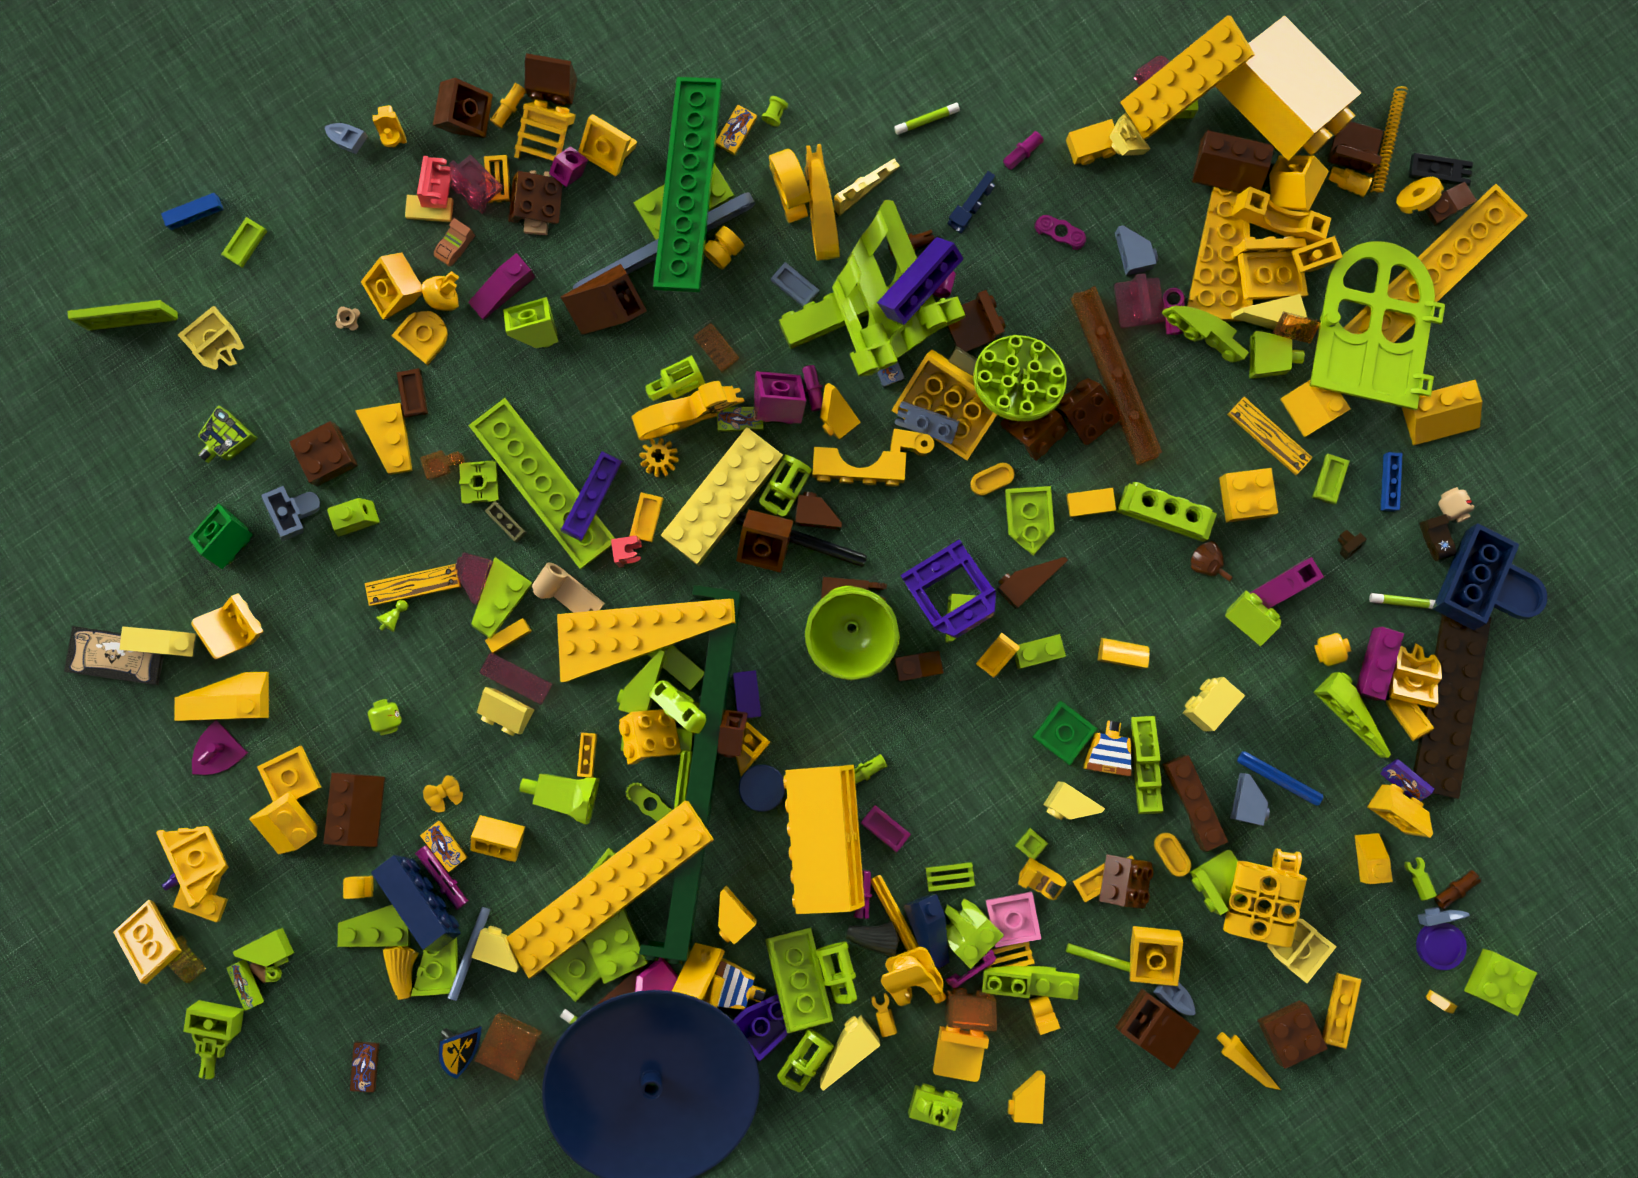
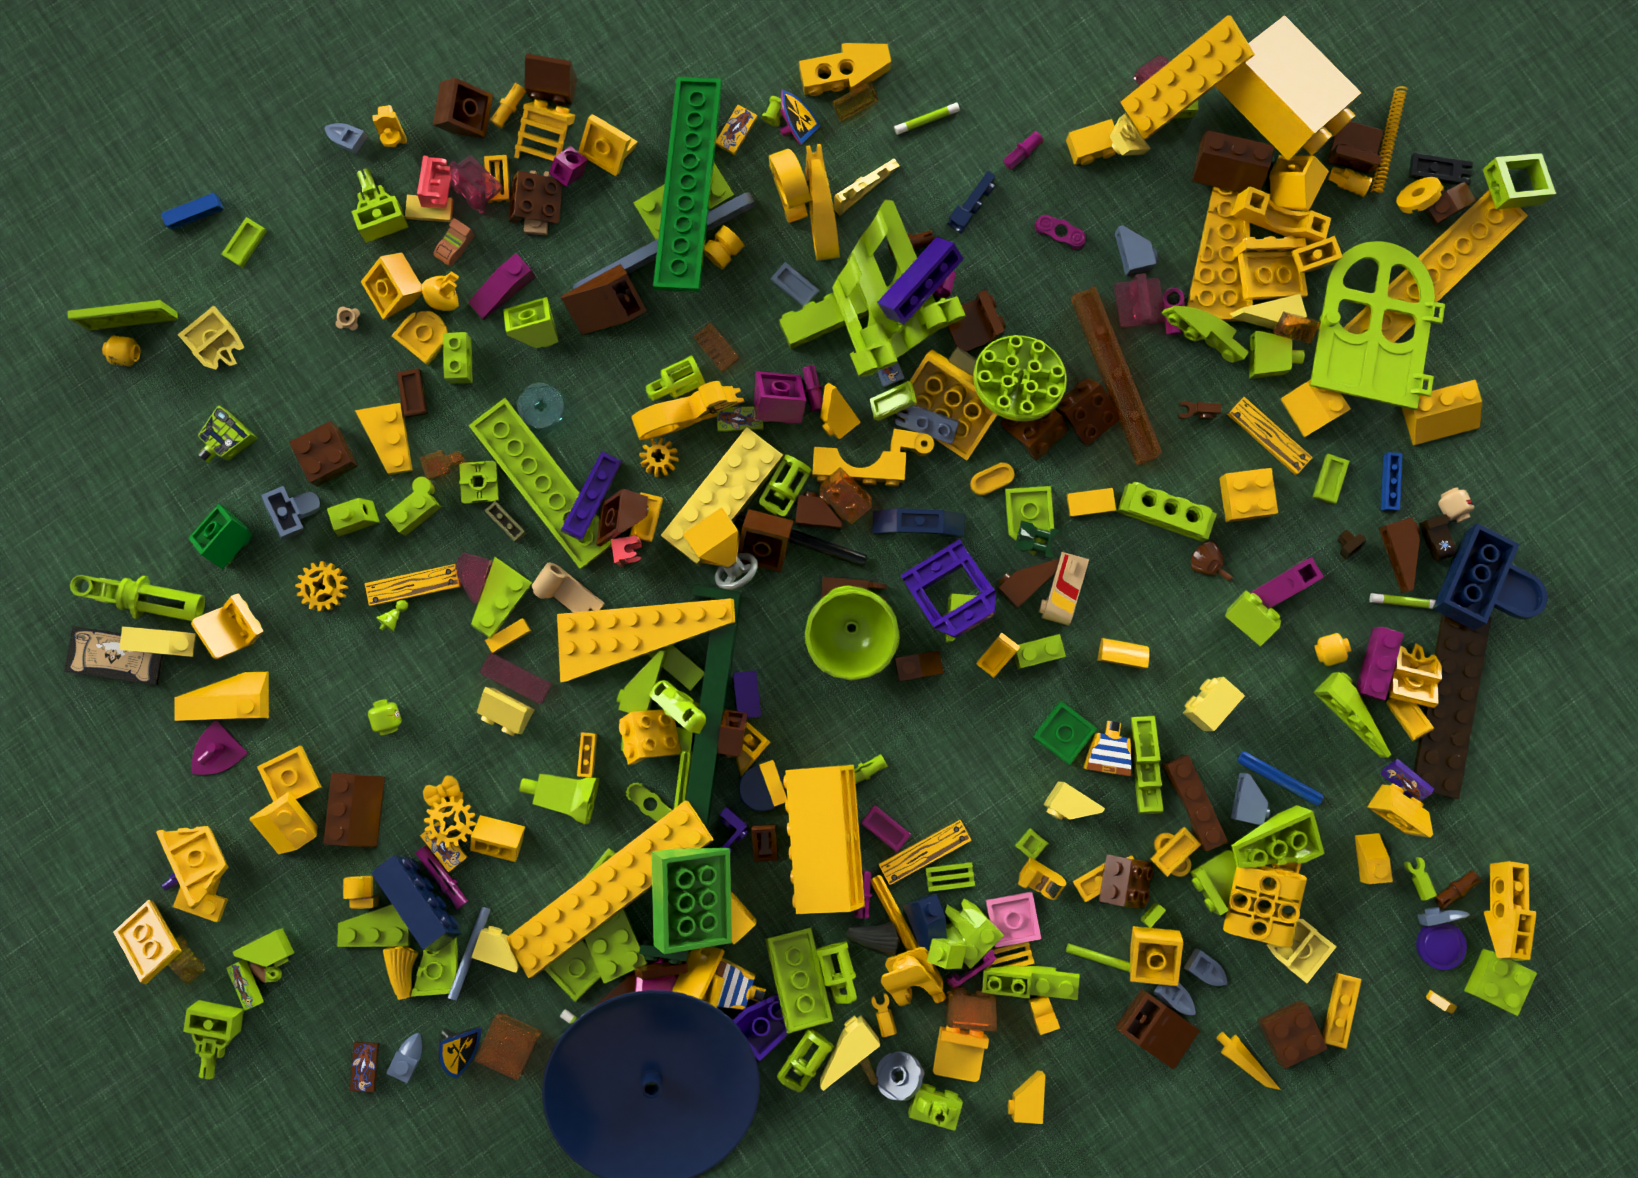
(121, 351): none -> yellow head
(134, 596): none -> lime piece
(326, 577): none -> yellow gear
(367, 902): none -> yellow tile
(378, 213): none -> lime brick
(406, 1059): none -> sand blue plate
(415, 507): none -> lime hinge
(440, 817): none -> yellow gear
(457, 358): none -> lime brick
(530, 397): none -> clear light blue plate
(620, 514): none -> reddish brown slope
(660, 970): none -> reddish brown tile
(691, 898): none -> bright green slope
(717, 543): none -> yellow piece
(732, 820): none -> dark purple bracket
(764, 842): none -> reddish brown slope
(773, 782): none -> yellow piece
(798, 117): none -> shield
(845, 496): none -> clear orange brick
(855, 101): none -> clear yellow tile
(864, 61): none -> yellow brick
(867, 1068): none -> clear yellow pin
(893, 401): none -> lime tile
(912, 1073): none -> sand blue plate
(918, 521): none -> dark blue slope
(924, 852): none -> yellow tile
(946, 953): none -> lime brick
(1027, 534): none -> dark green piece
(1065, 589): none -> tan door
(1152, 915): none -> lime tile
(1175, 851): none -> yellow tile
(1205, 969): none -> sand blue plate
(1206, 411): none -> reddish brown plate
(1281, 840): none -> lime wedge
(1402, 547): none -> reddish brown slope
(1505, 195): none -> lime window
(1509, 916): none -> yellow brick

